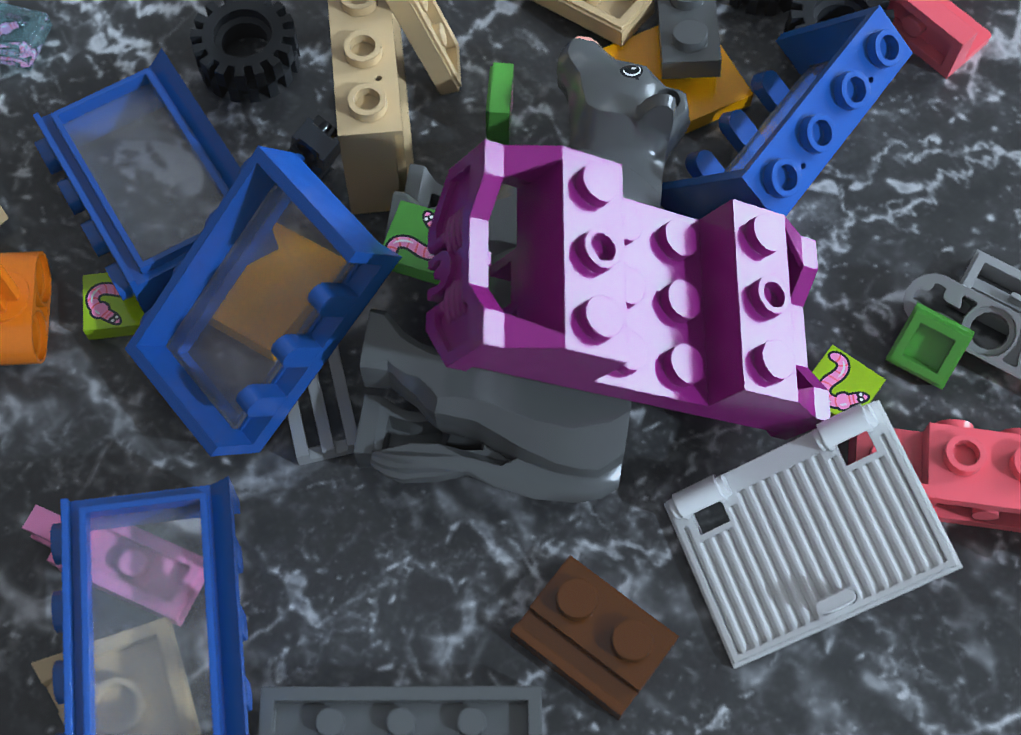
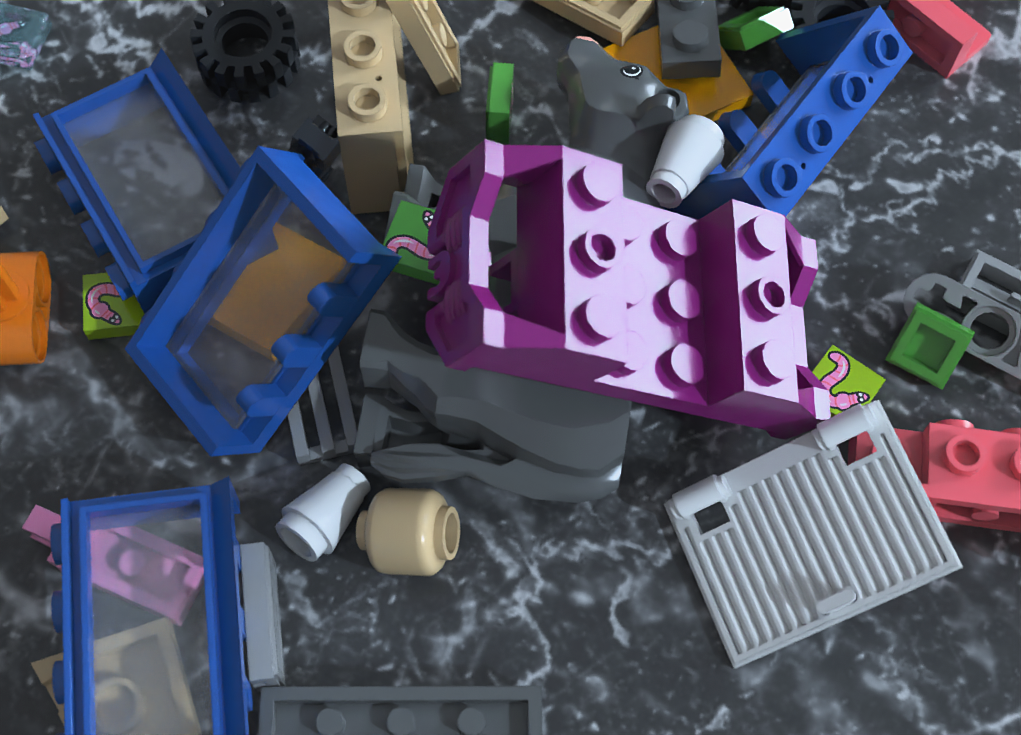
(262, 616): none -> light grey tile
(322, 513): none -> white cone
(408, 531): none -> tan head
(594, 637): reddish brown plate -> none
(685, 159): none -> white cone
(754, 27): none -> bright green tile

